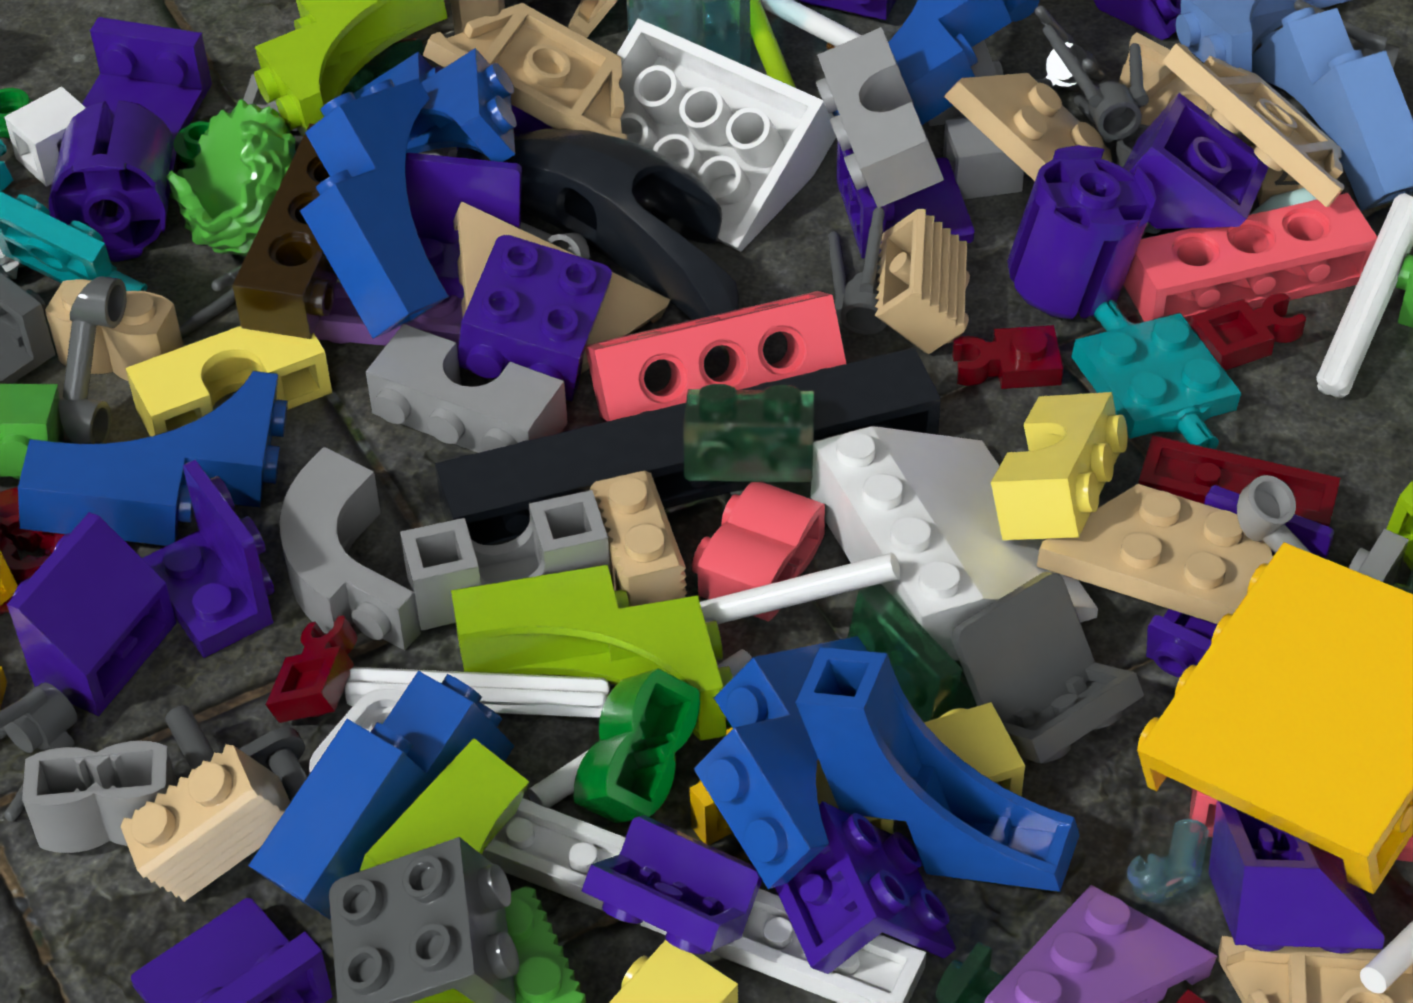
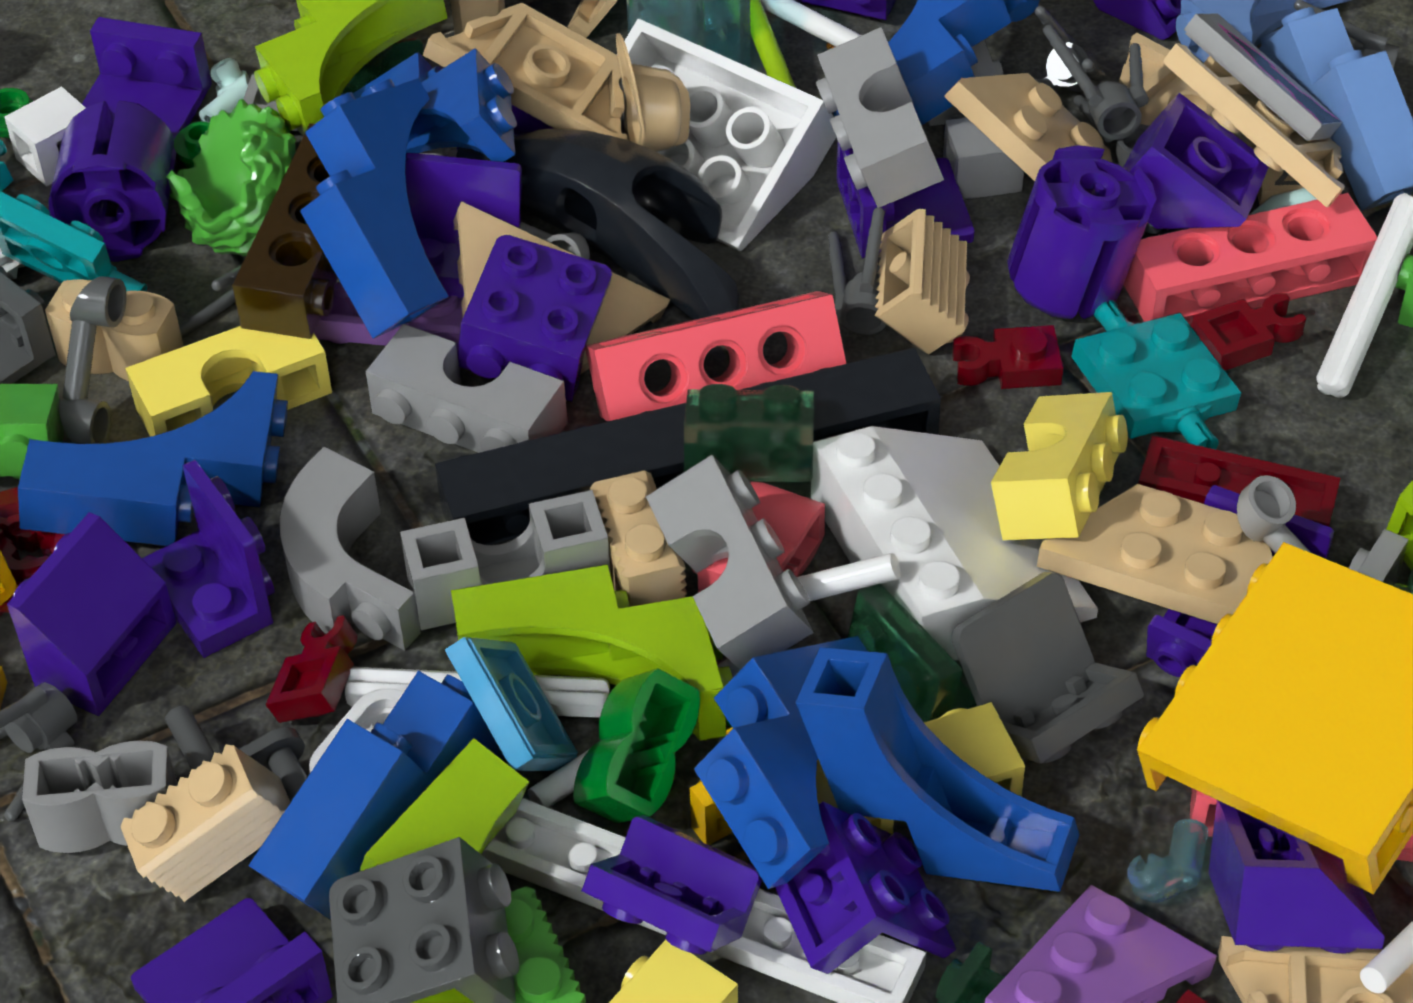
(230, 88): none -> light aqua arm
(512, 704): none -> dark azure tile
(654, 104): none -> tan piece
(753, 603): none -> light grey arch
(1262, 77): none -> light grey tile

